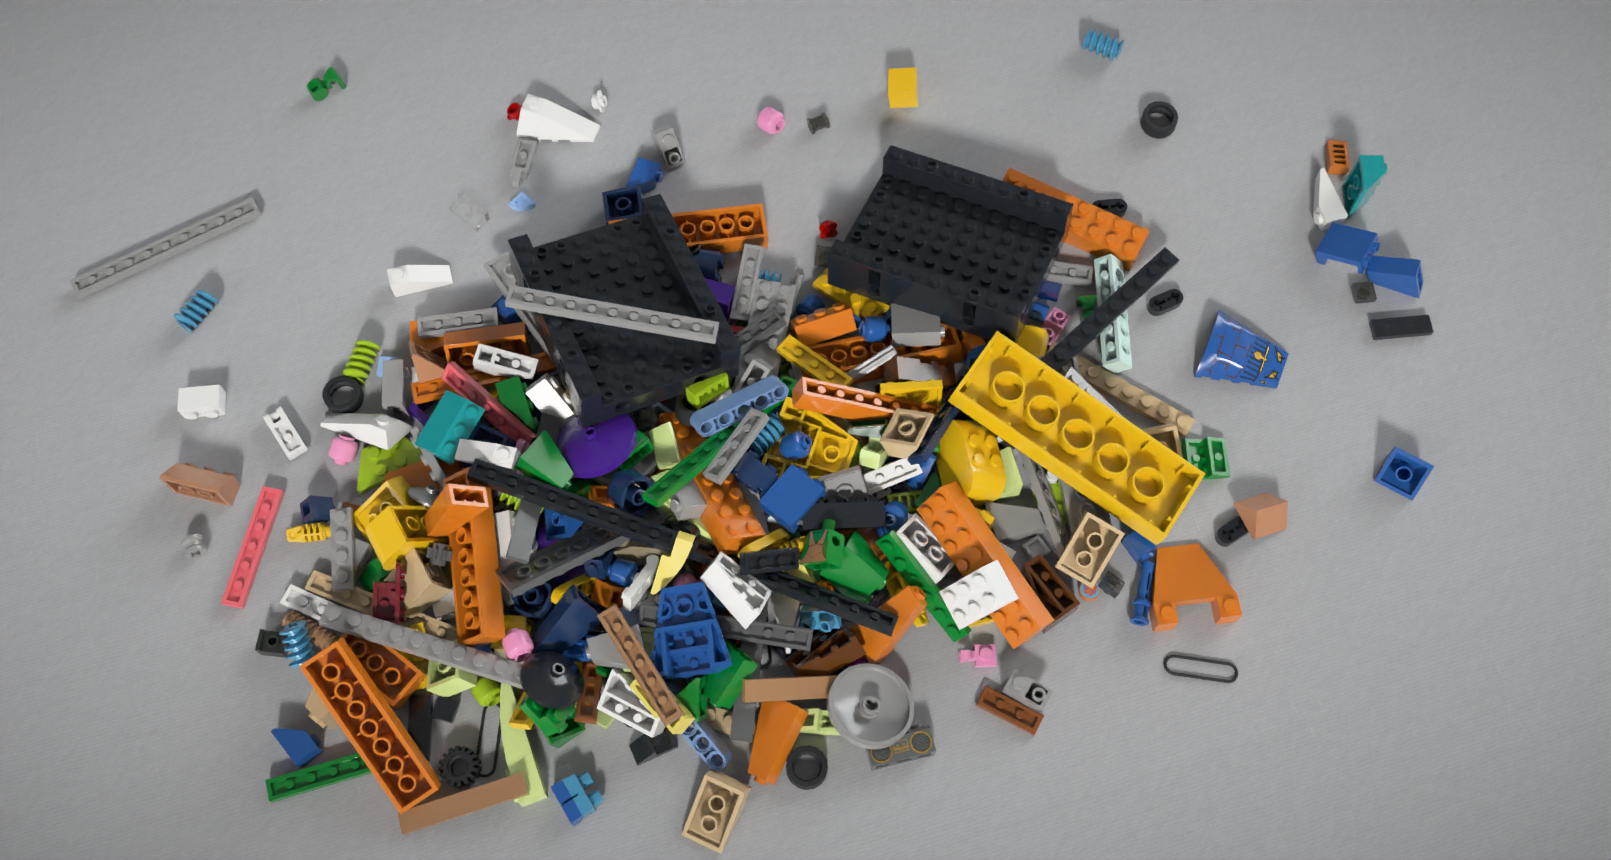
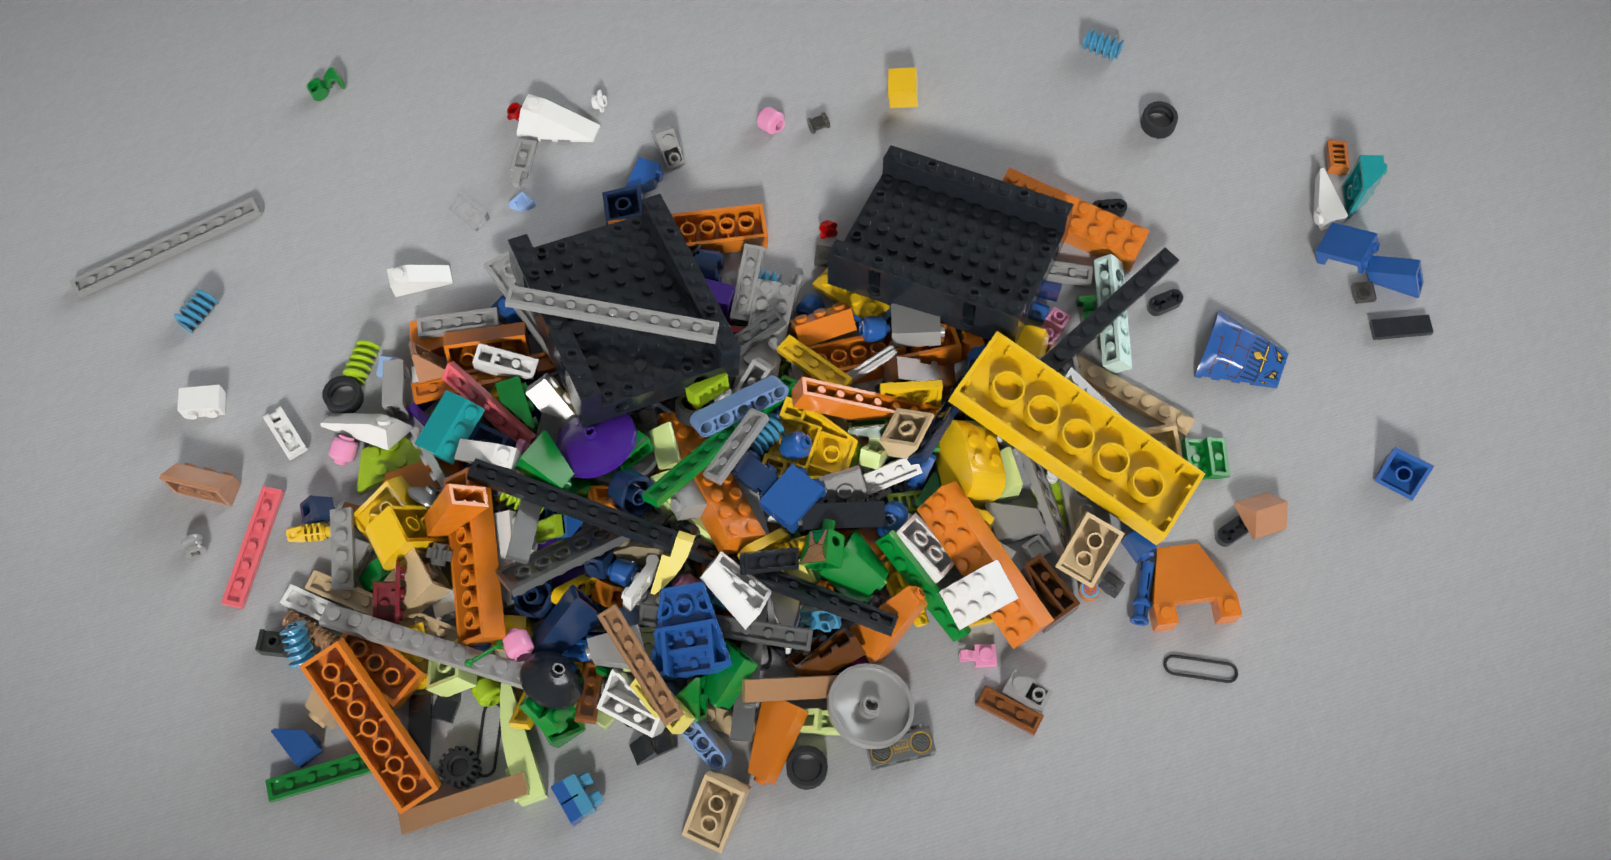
(498, 645): none -> green hinge
(549, 529): none -> lime tile

